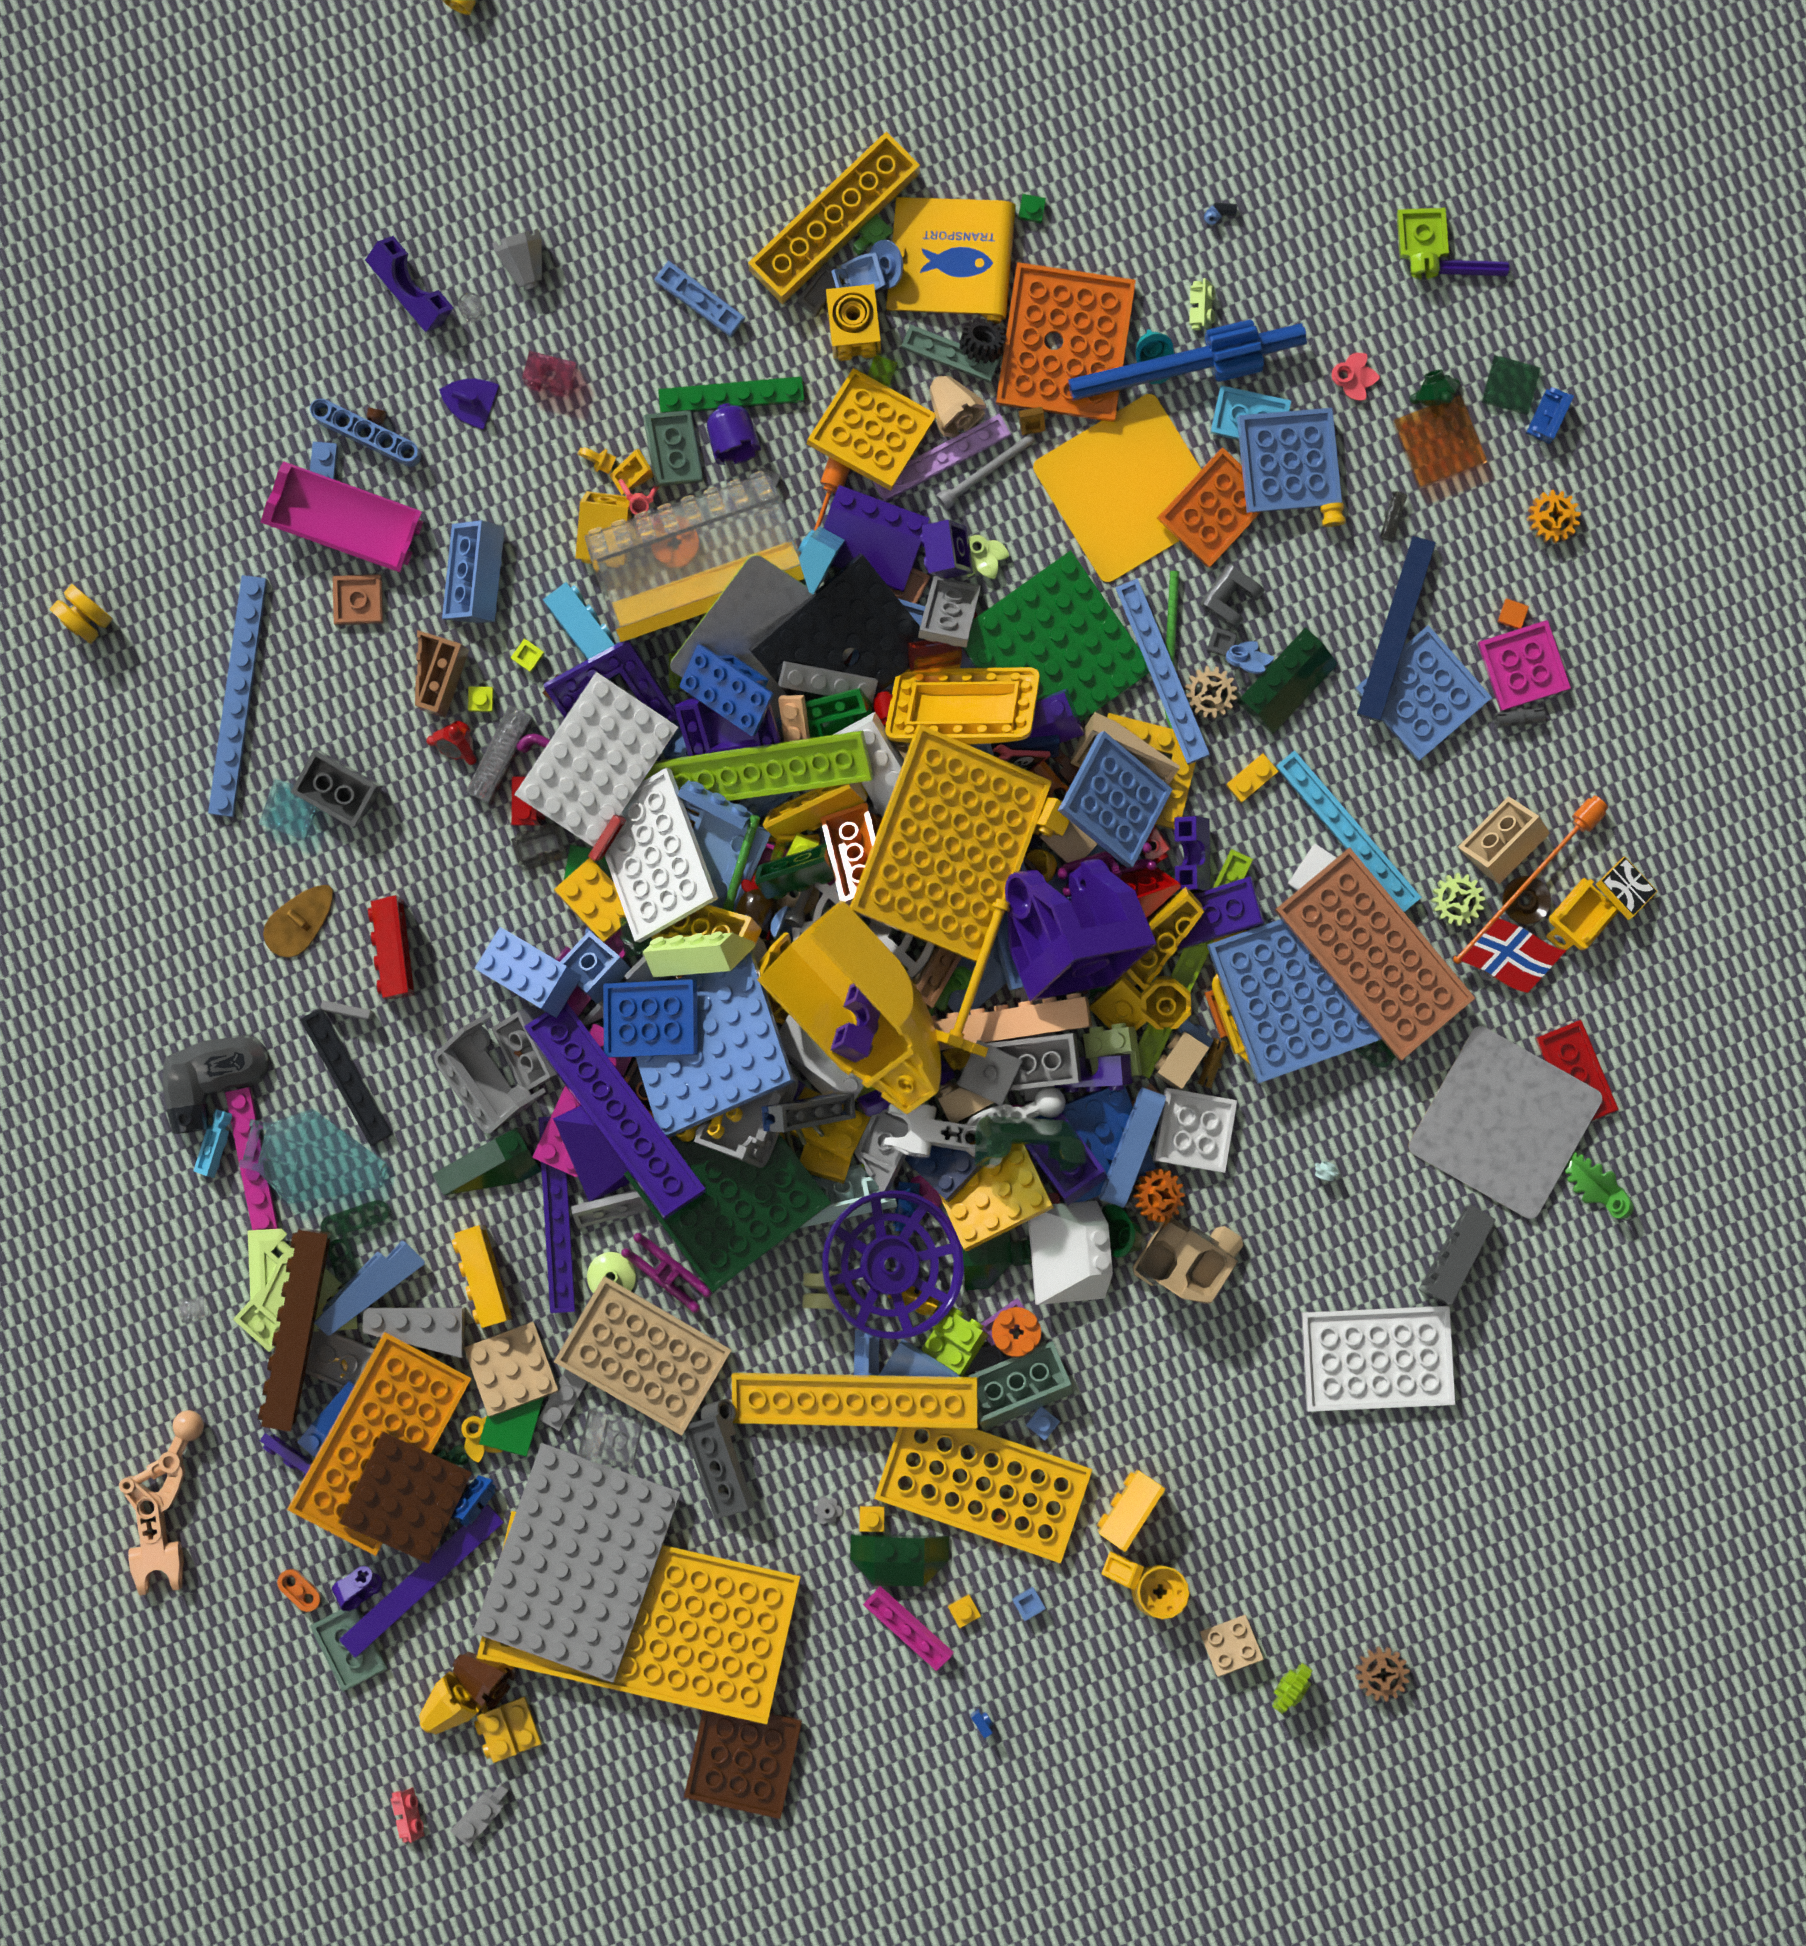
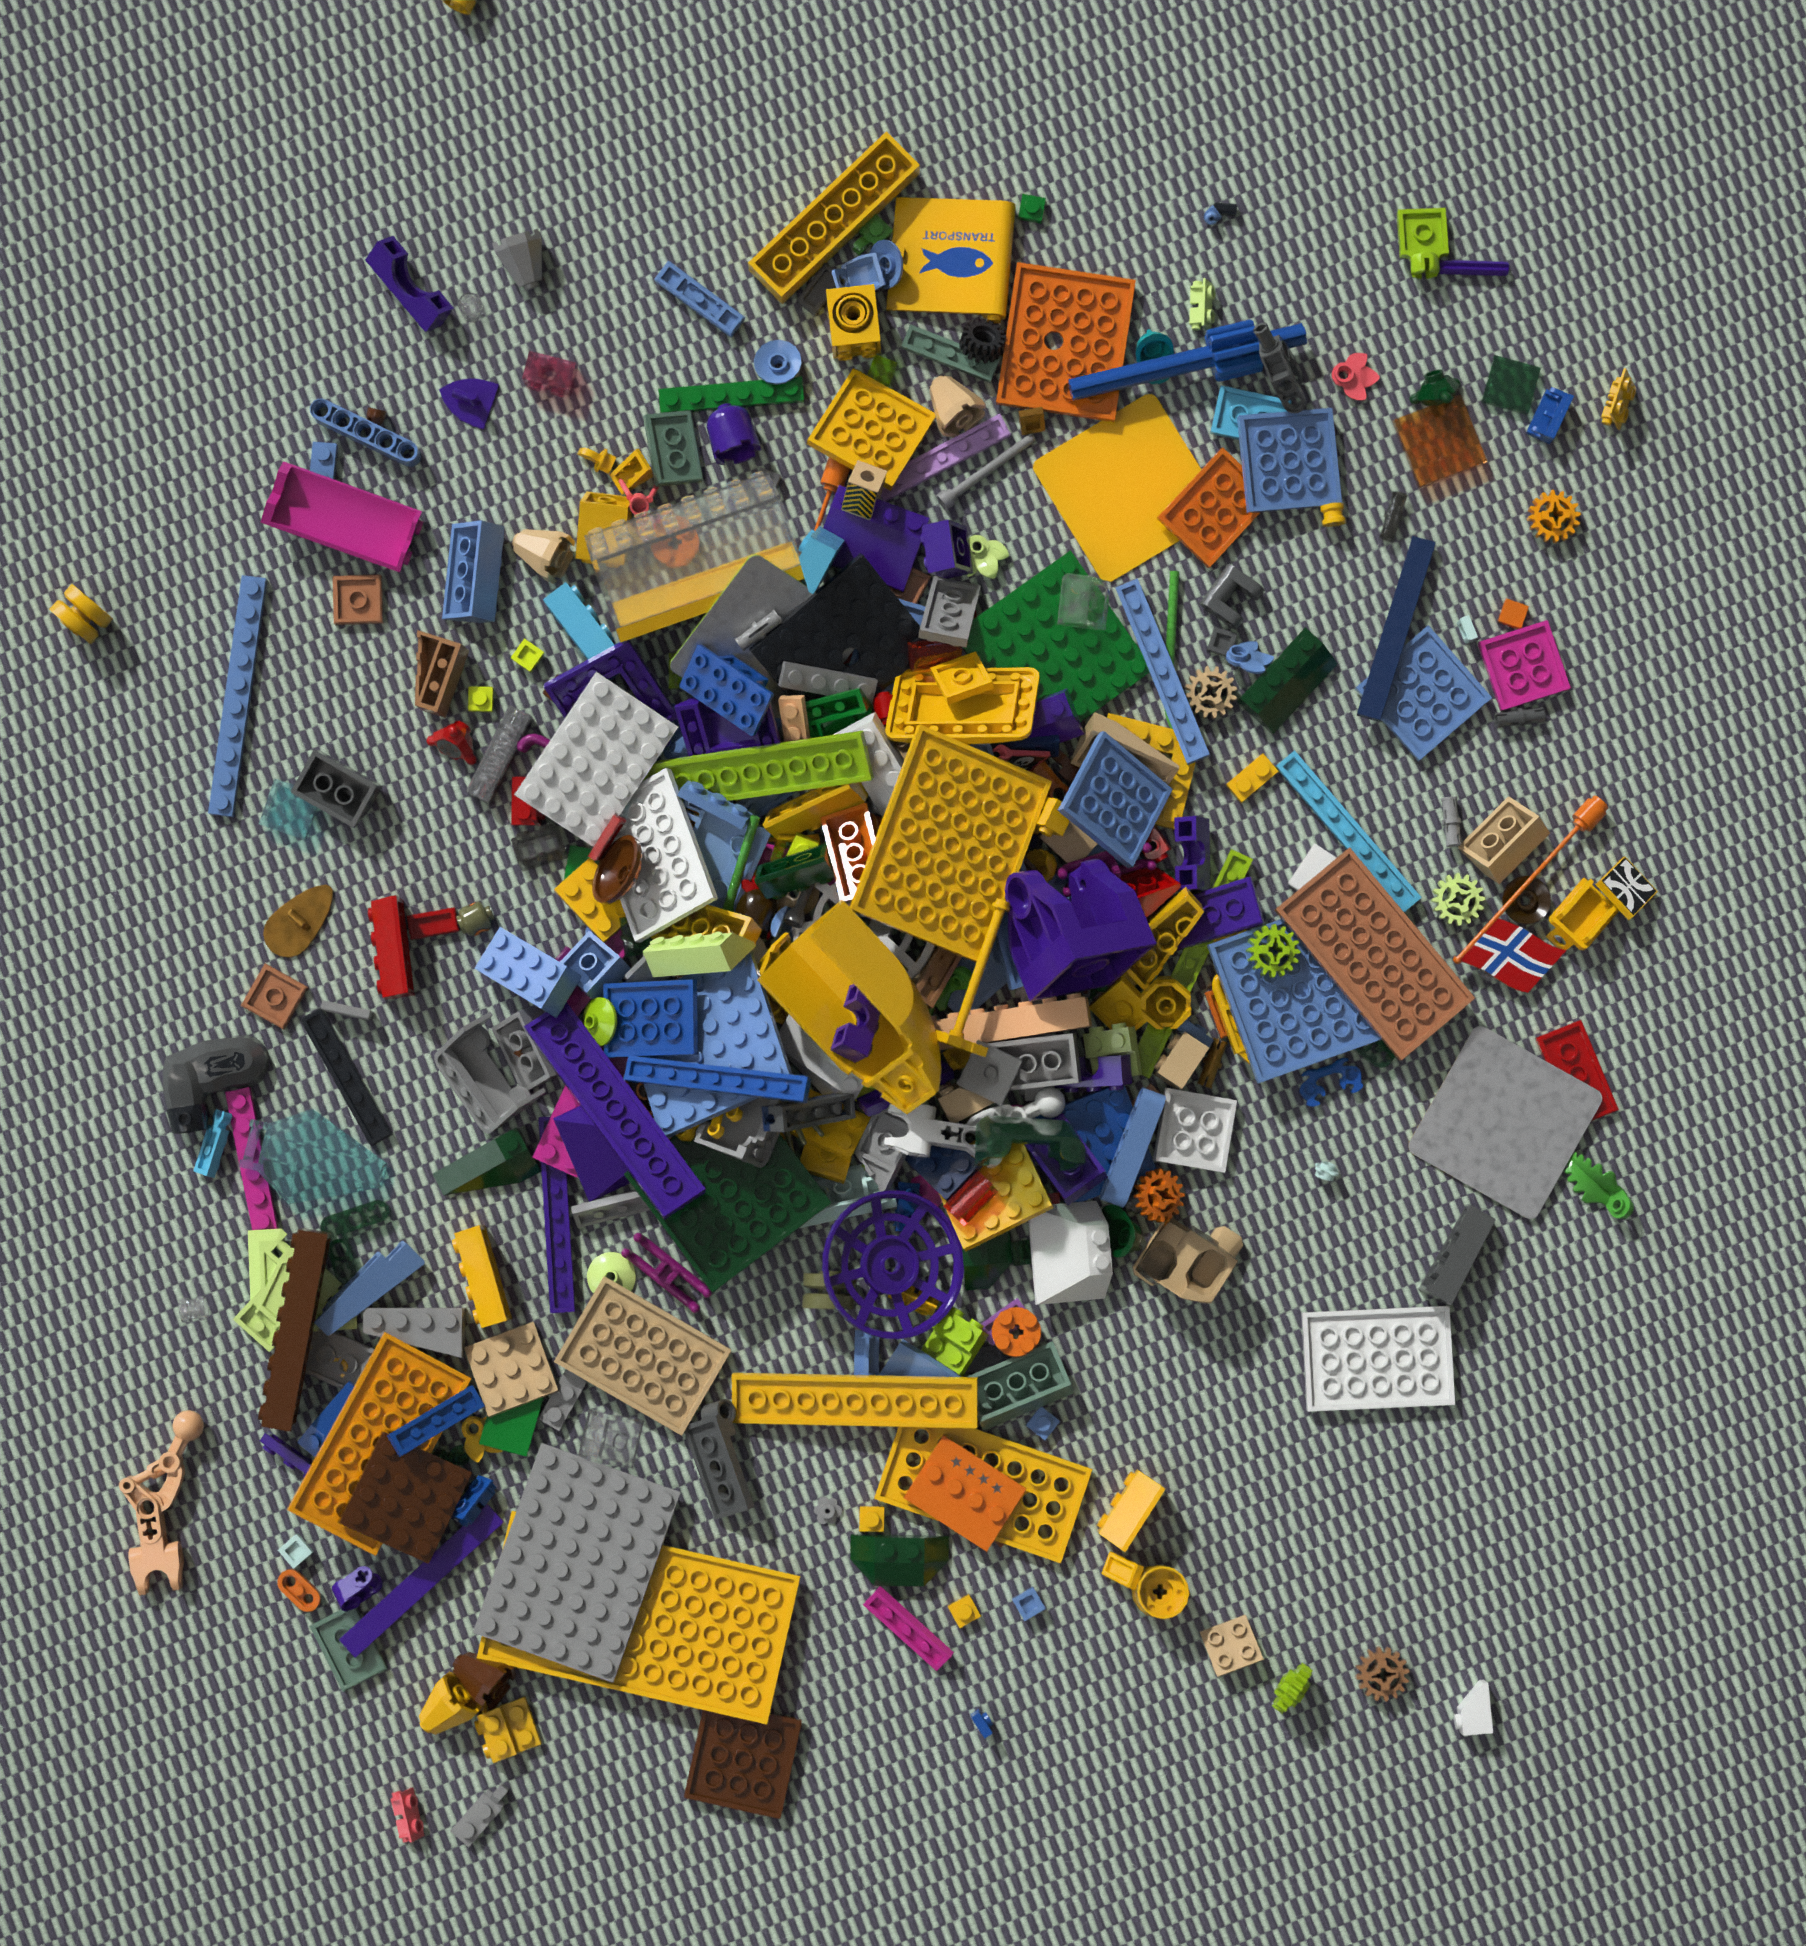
(274, 996): none -> nougat tile
(295, 1550): none -> light aqua plate
(433, 923): none -> red tile
(435, 1420): none -> blue plate
(475, 918): none -> olive head
(545, 551): none -> tan cone
(600, 1020): none -> lime dish
(617, 870): none -> reddish brown dish
(717, 1079): none -> blue plate
(772, 619): none -> light grey pin
(775, 353): none -> medium blue dish
(863, 489): none -> piece
(961, 678): none -> yellow plate
(964, 1493): none -> orange plate
(970, 1198): none -> clear red brick
(1084, 602): none -> clear slope
(1273, 941): none -> lime gear
(1280, 367): none -> dark grey piece
(1350, 1075): none -> blue helmet
(1451, 821): none -> light grey pin
(1467, 629): none -> light aqua tile
(1475, 1711): none -> white slope
(1620, 393): none -> yellow hinge

